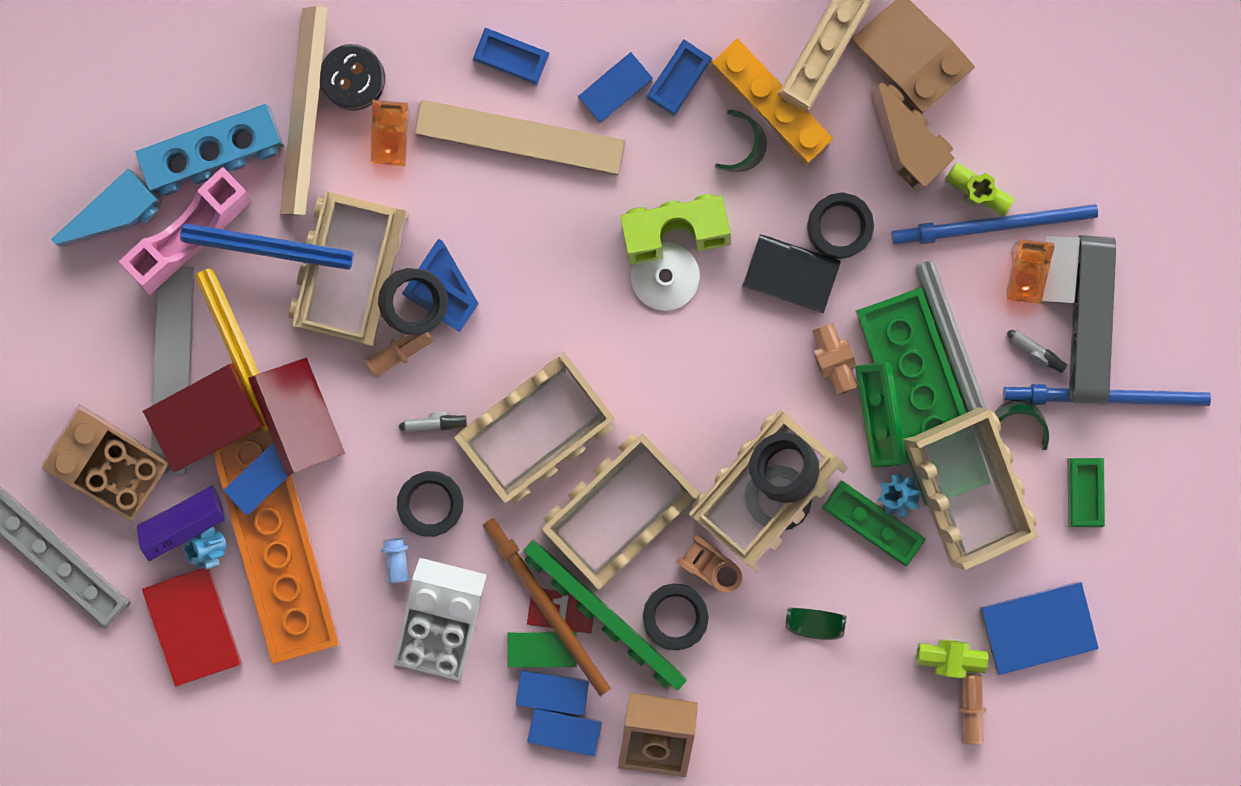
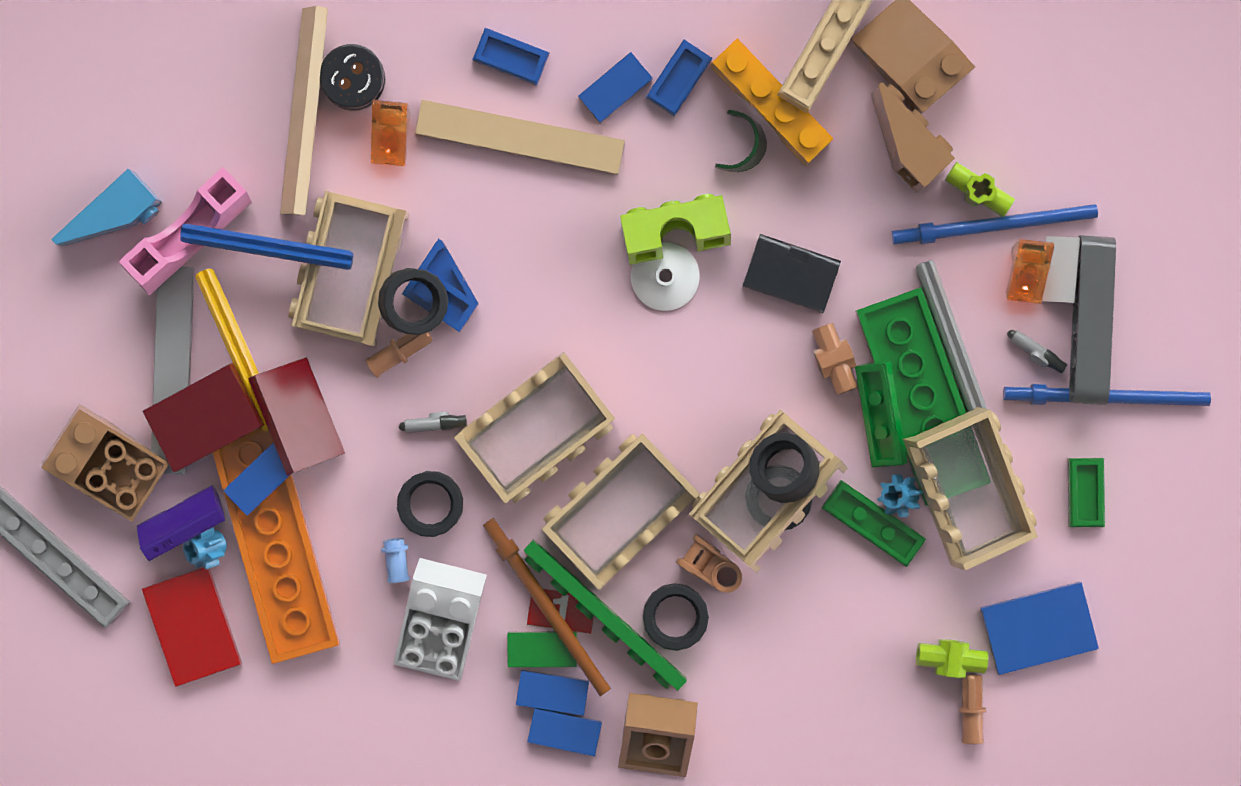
(157, 158): dark azure brick -> none
(815, 623): dark green helmet -> none
(856, 205): black tyre -> none
(1024, 407): dark green helmet -> none

